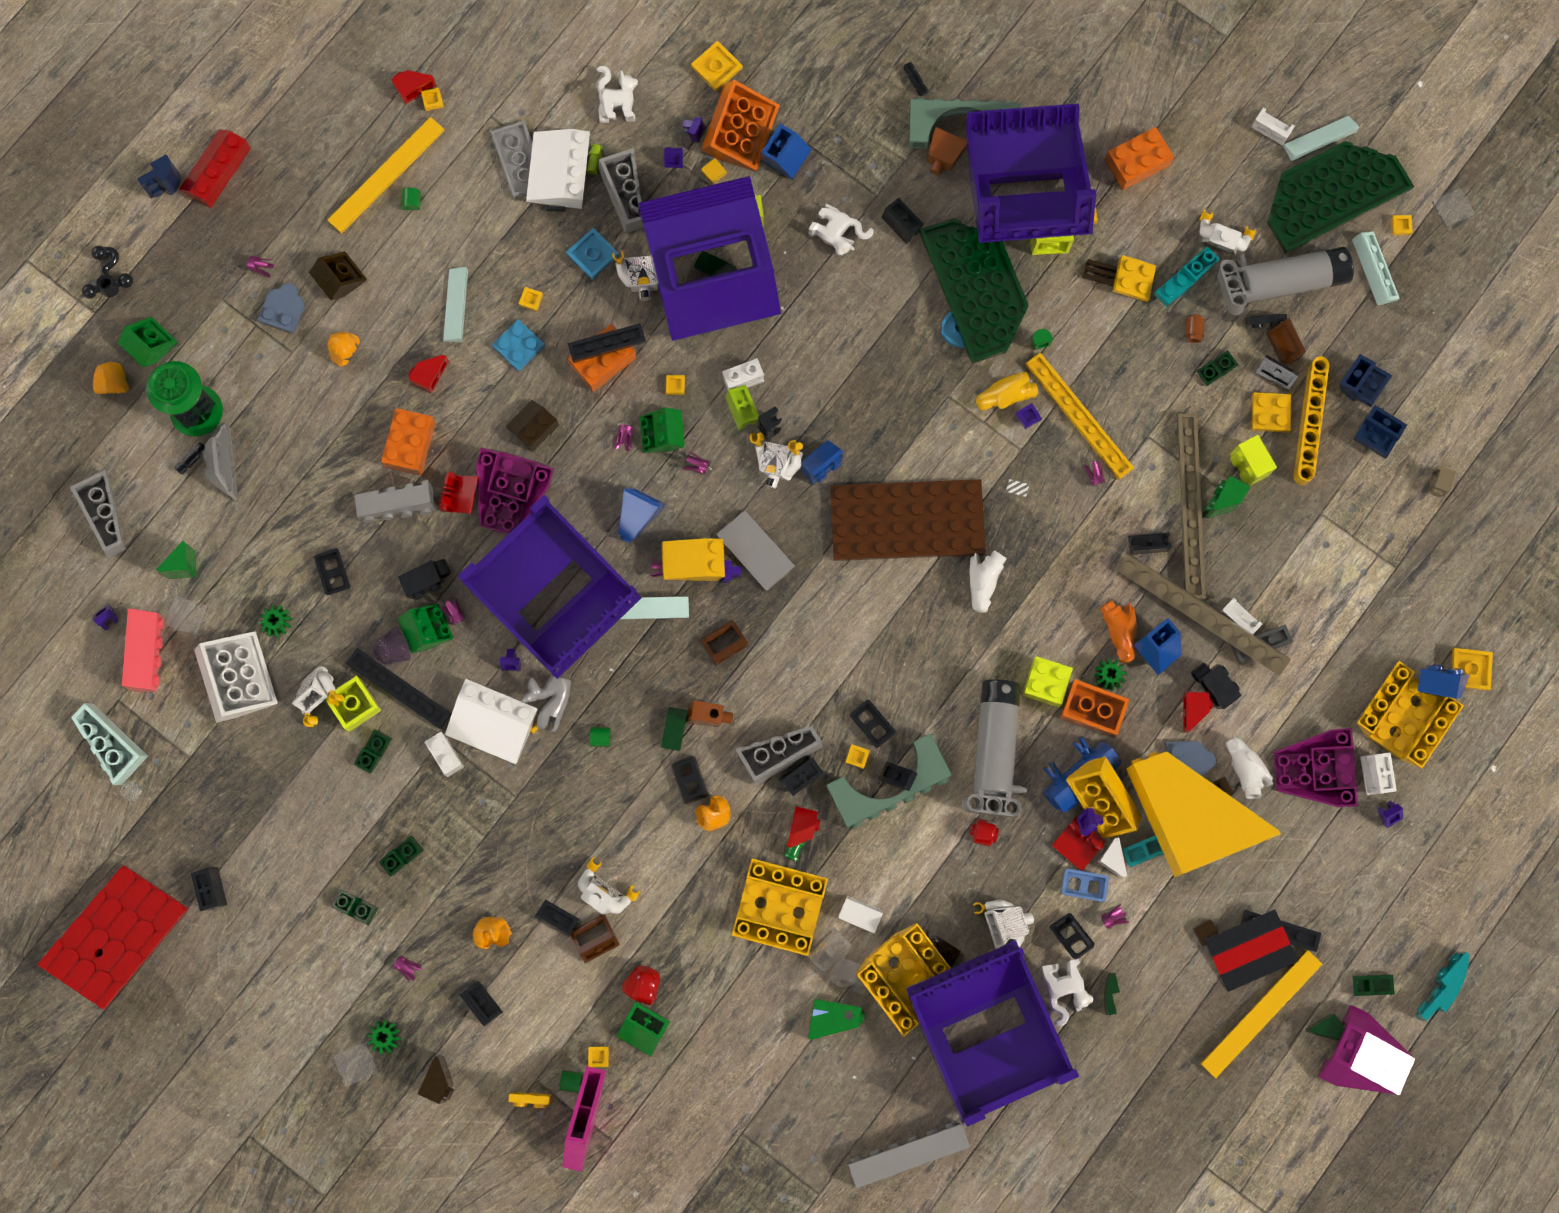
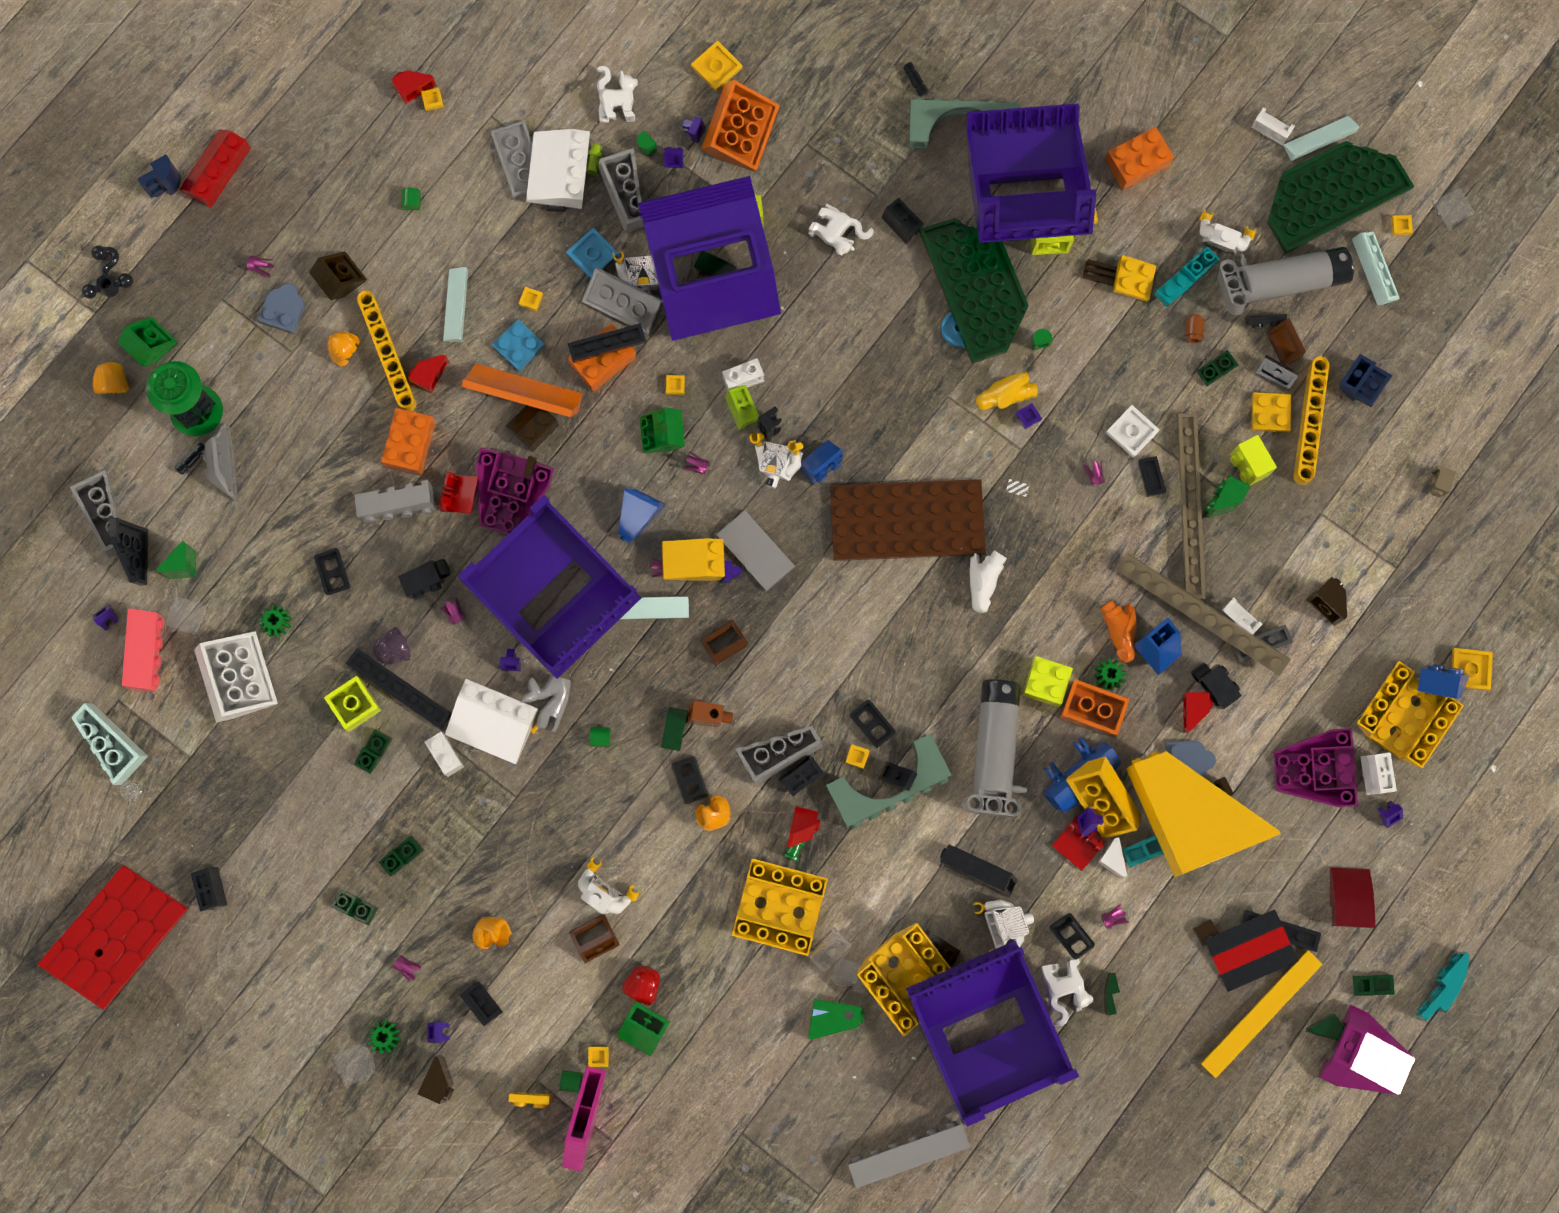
(131, 547): none -> black plate
(314, 691): white torso -> none
(383, 343): none -> yellow beam
(386, 175): yellow tile -> none
(425, 628): green slope -> none
(435, 1033): none -> dark purple tile
(523, 390): none -> orange arch
(530, 465): none -> dark brown tile
(557, 918): black plate -> none
(622, 300): none -> light grey tile
(625, 433): flat silver piece -> none
(646, 144): none -> green brick
(713, 171): yellow tile -> none
(785, 151): blue slope -> none
(860, 914): white hinge -> none
(945, 151): dark orange torso -> none
(979, 870): none -> black slope
(984, 832): red head -> none
(1079, 416): yellow tile -> none
(1084, 878): medium blue piece -> none
(1132, 431): none -> white plate
(1149, 543): black hinge -> none
(1151, 476): none -> black tile
(1249, 768): white animal -> none
(1330, 600): none -> dark brown slope
(1352, 898): none -> dark red slope
(1379, 431): dark blue brick -> none

